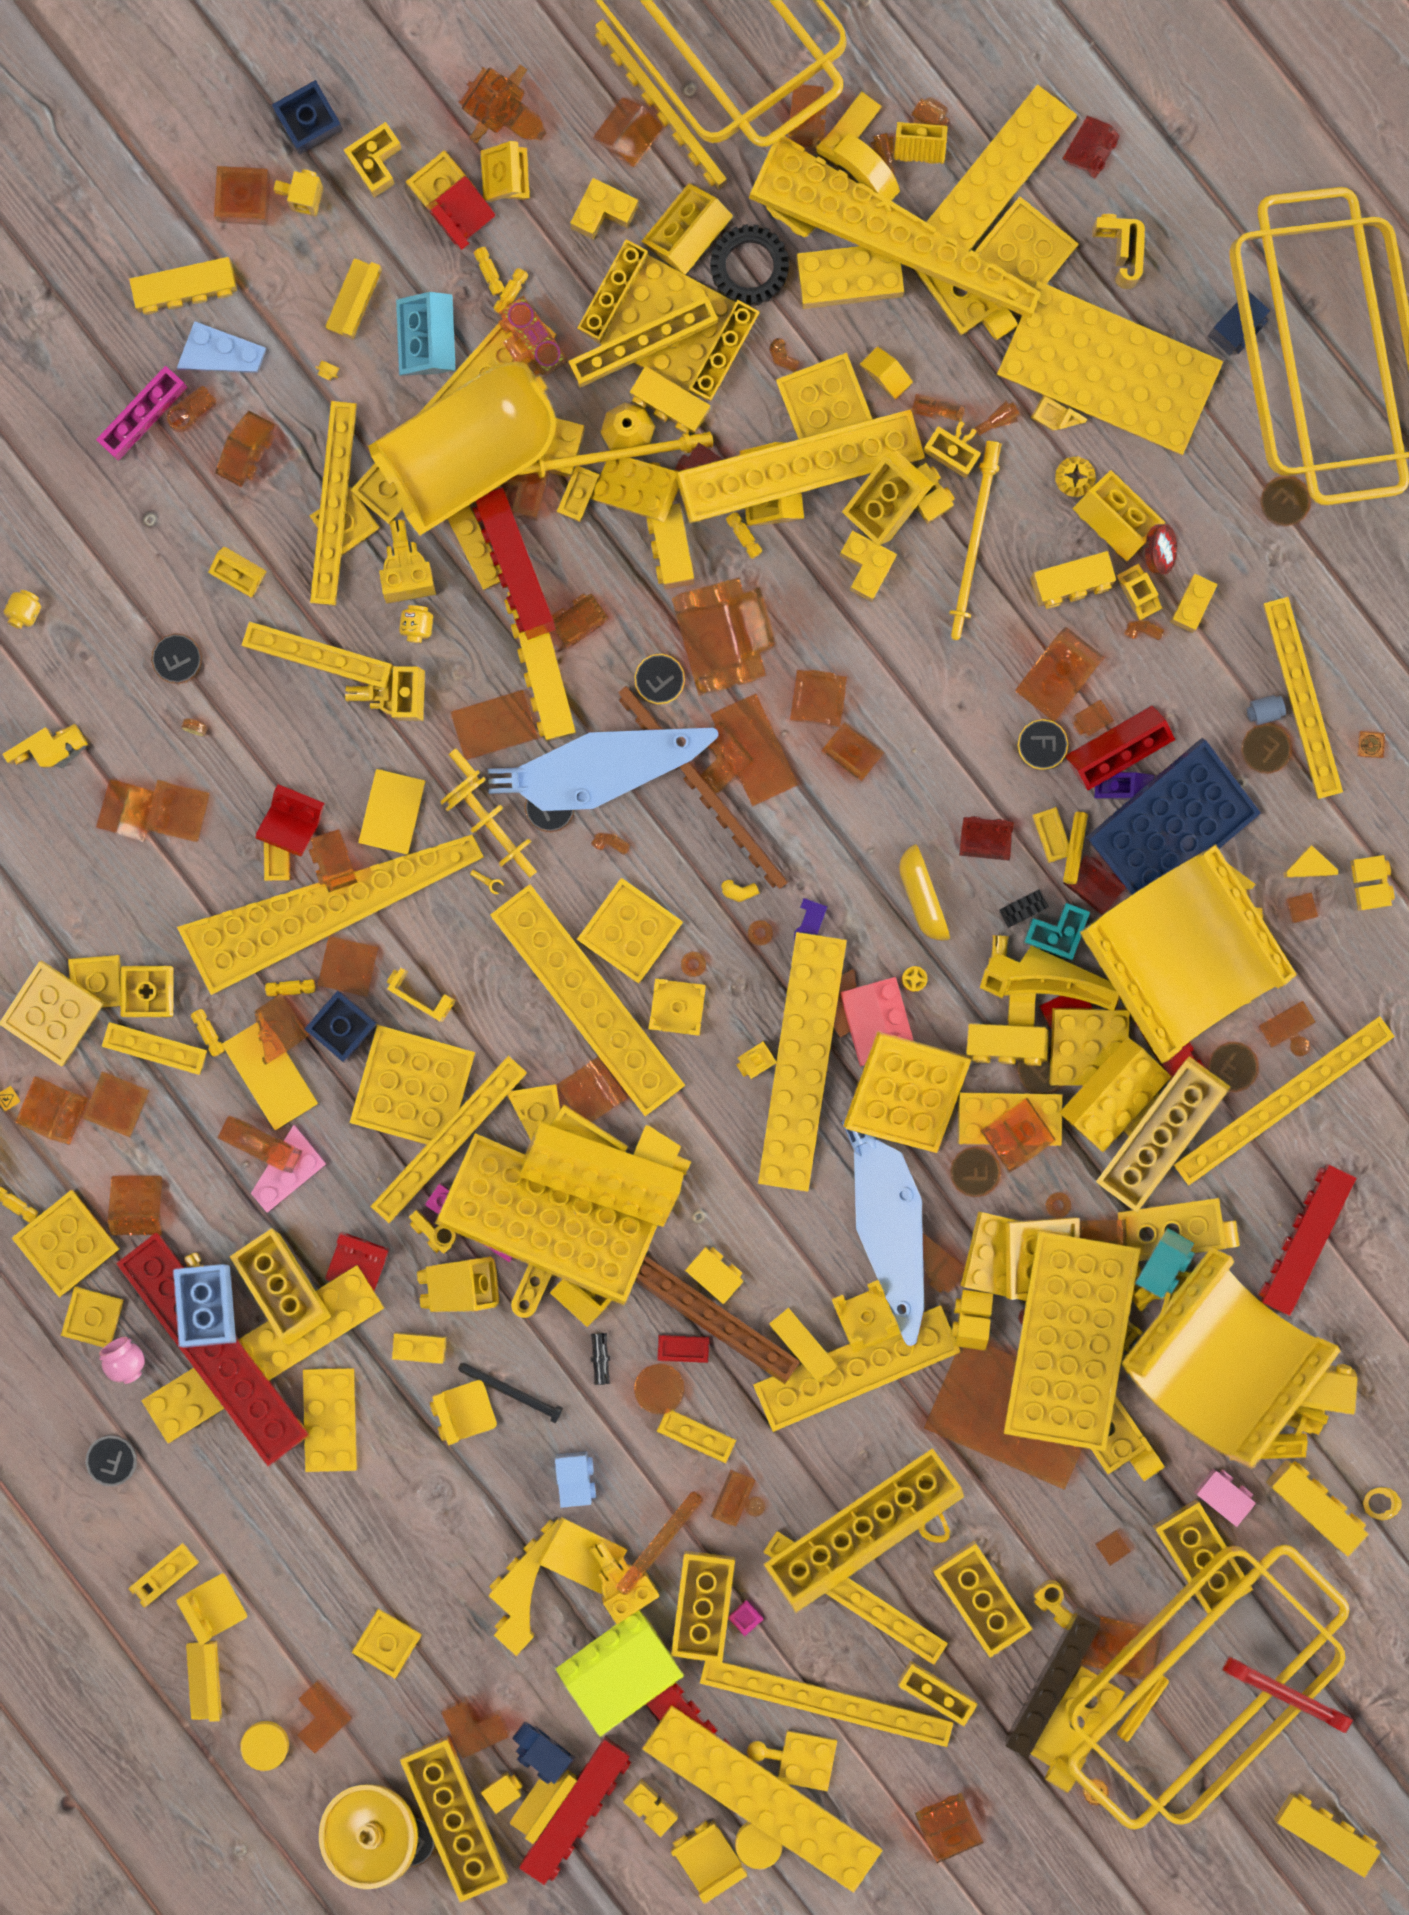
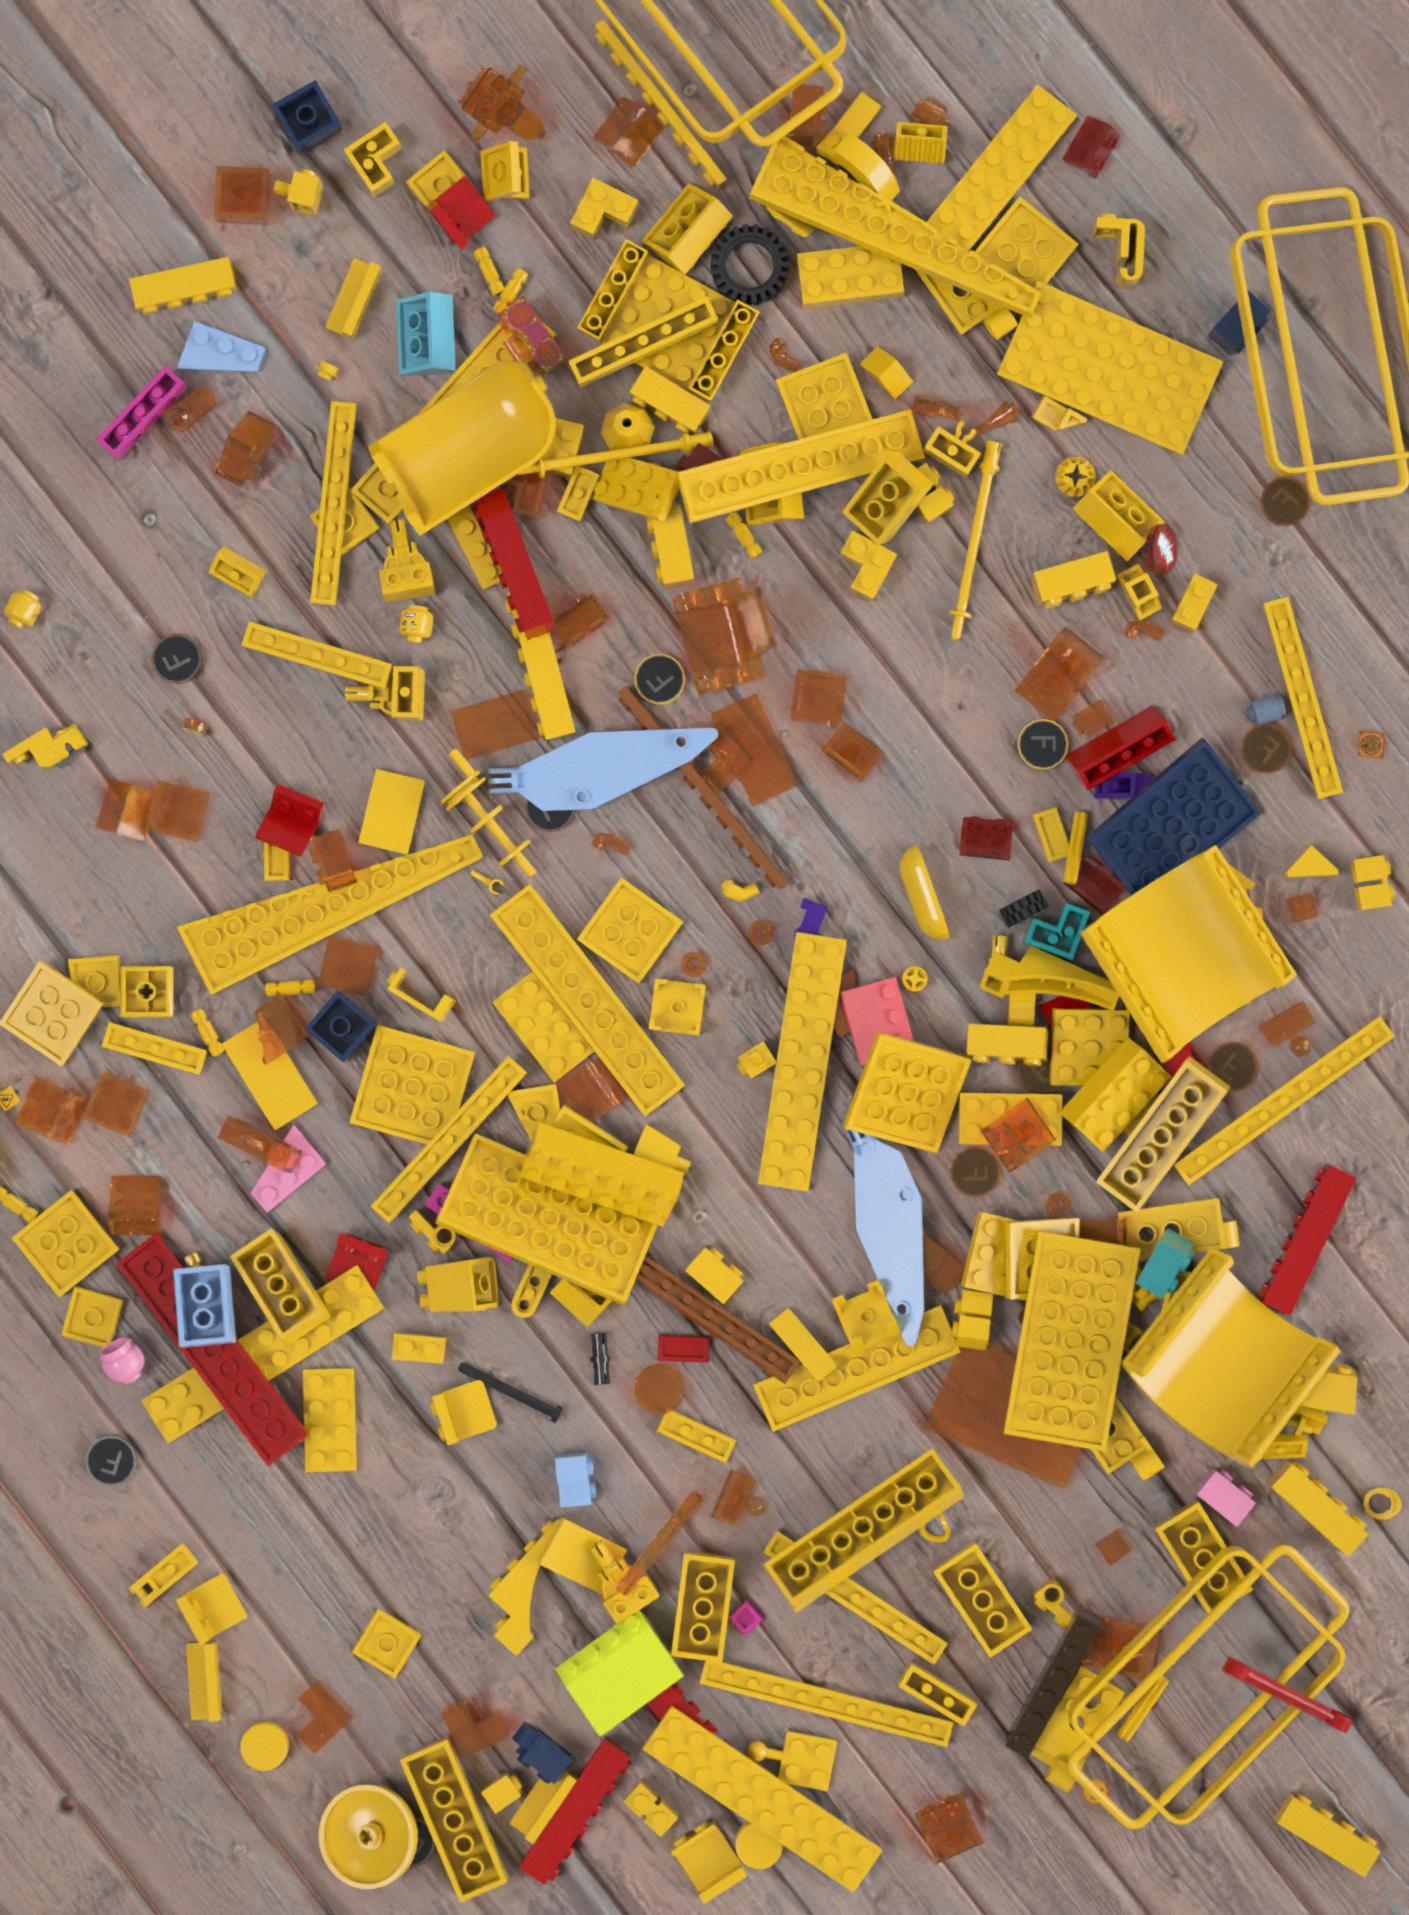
(543, 1026): none -> yellow plate

